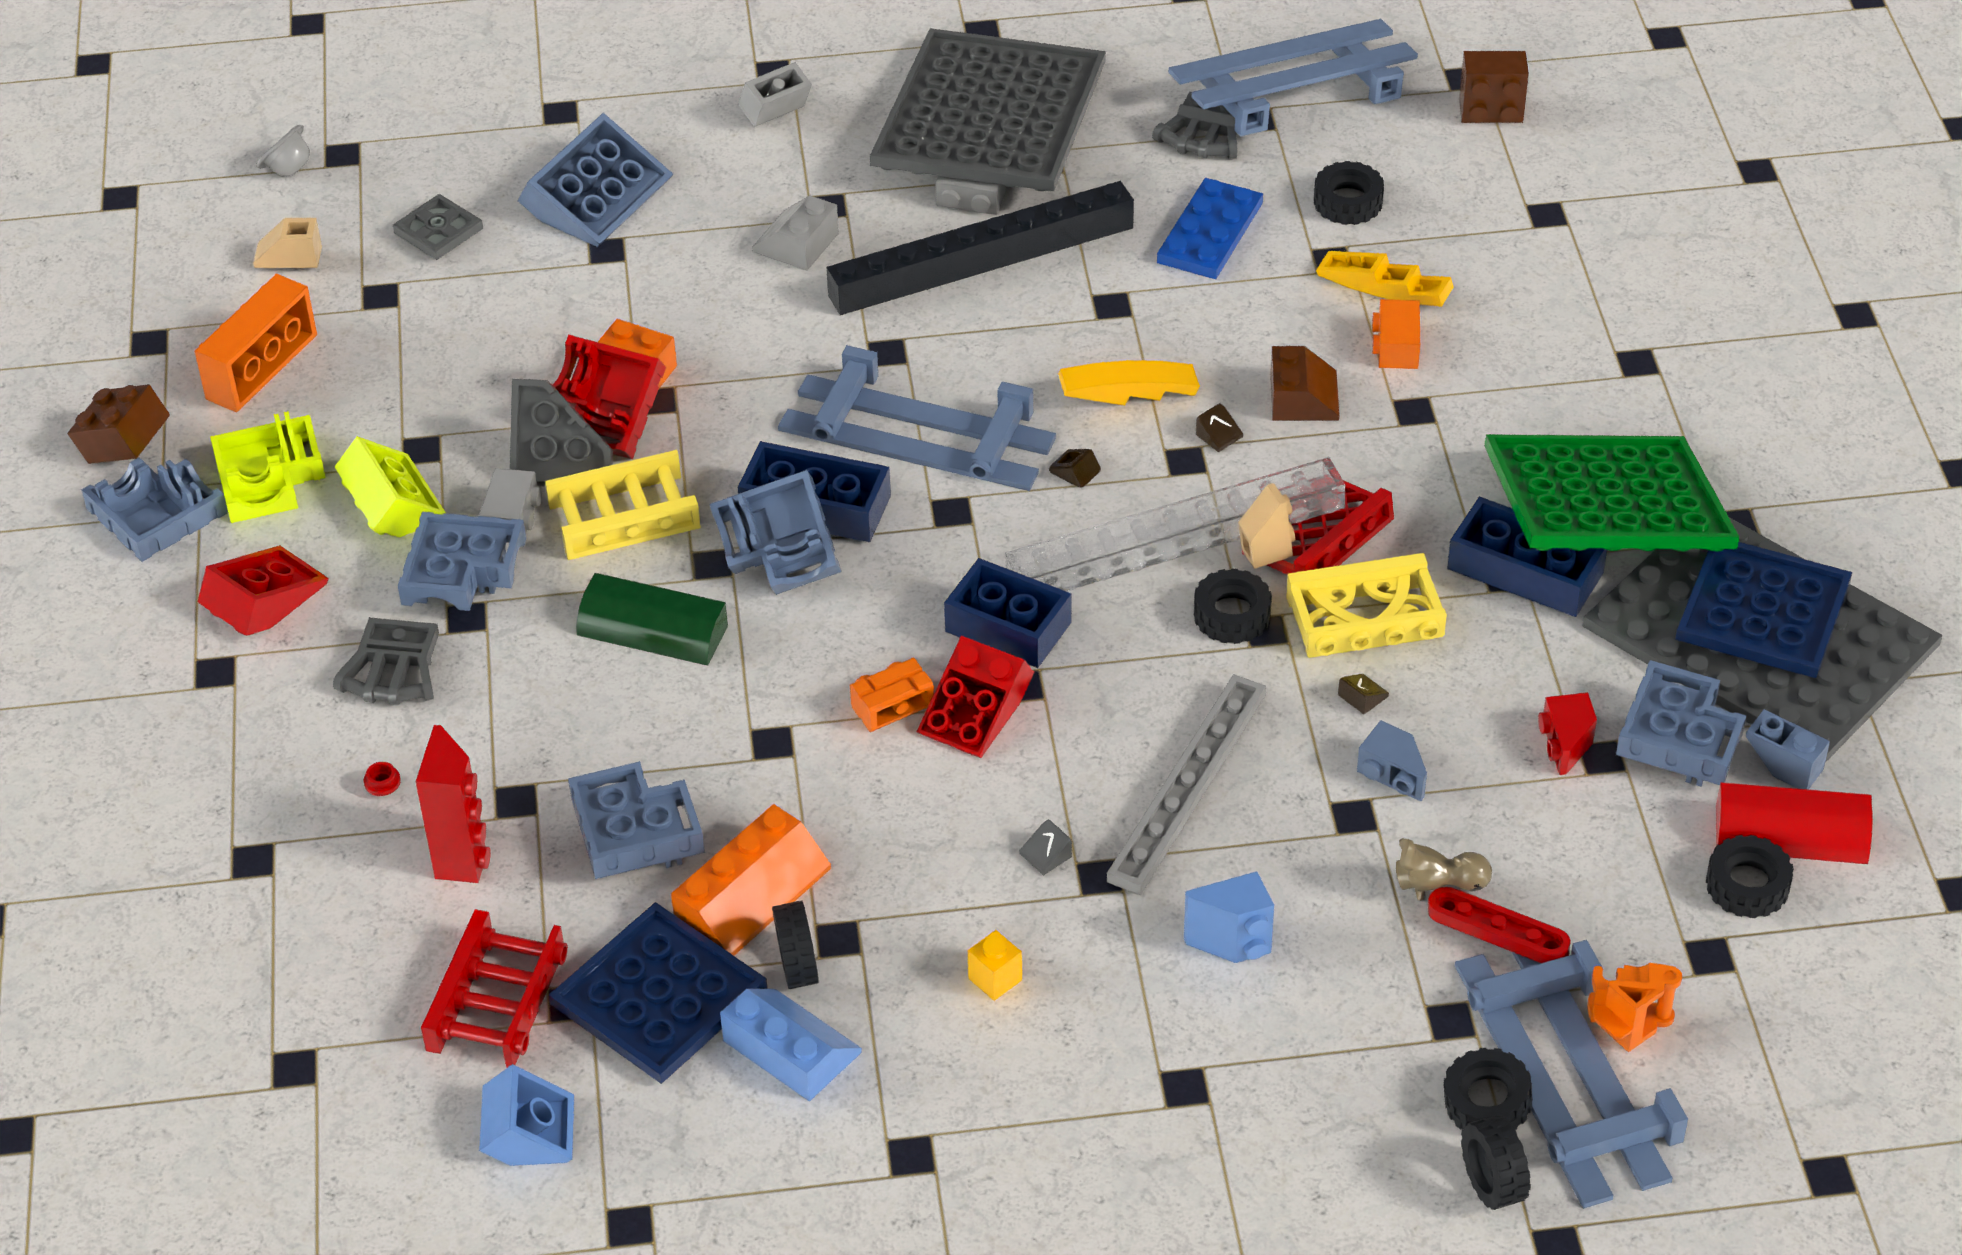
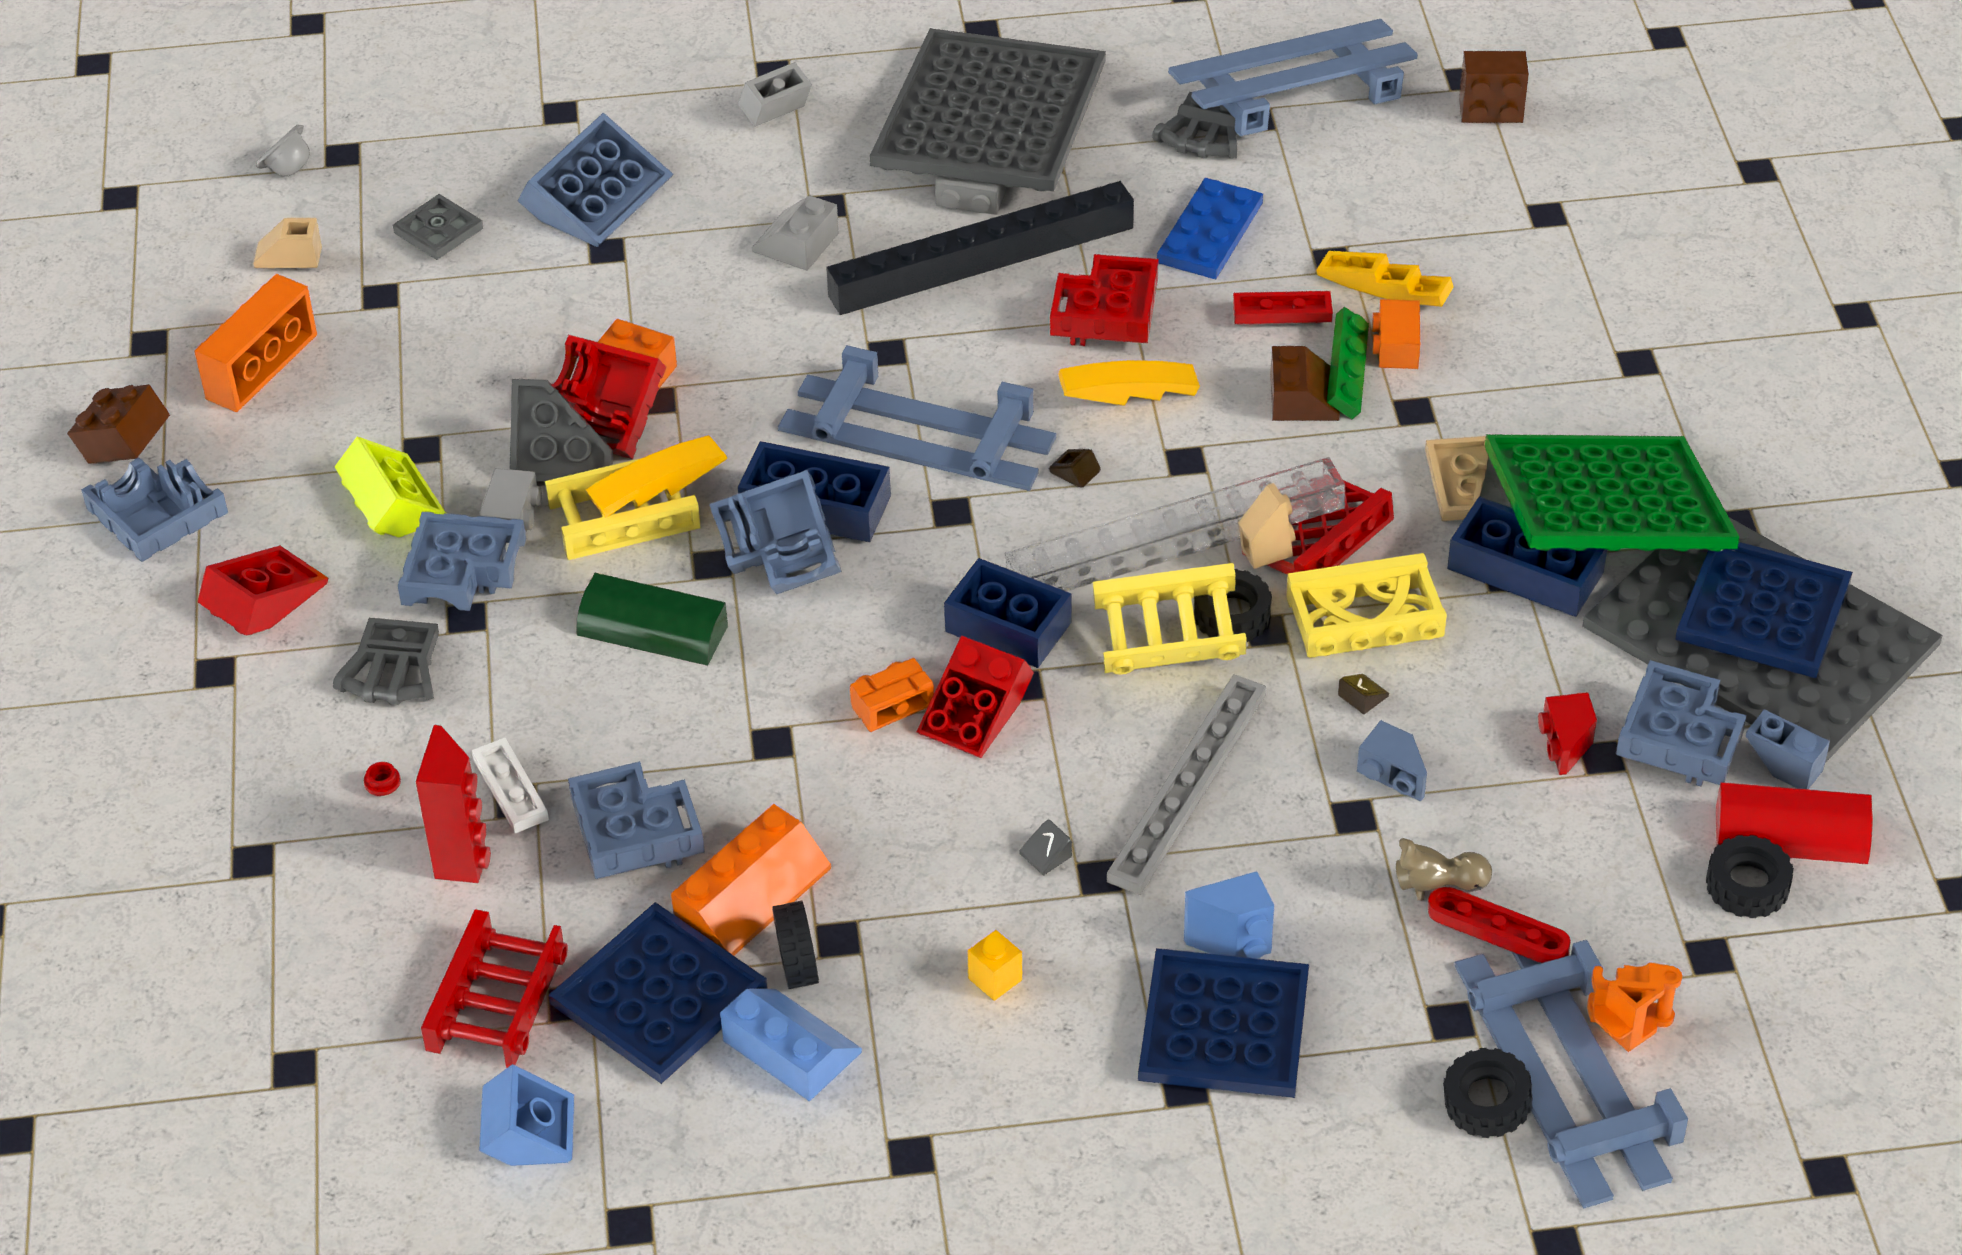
(265, 465): neon yellow piece -> none
(510, 785): none -> white plate
(663, 470): none -> yellow slope
(1109, 303): none -> red piece
(1156, 587): none -> light yellow fence
(1218, 428): dark brown slope -> none
(1224, 1023): none -> dark blue plate
(1282, 307): none -> red plate
(1348, 209): black tyre -> none
(1348, 363): none -> green plate
(1457, 473): none -> tan wing
(1495, 1162): black tyre -> none

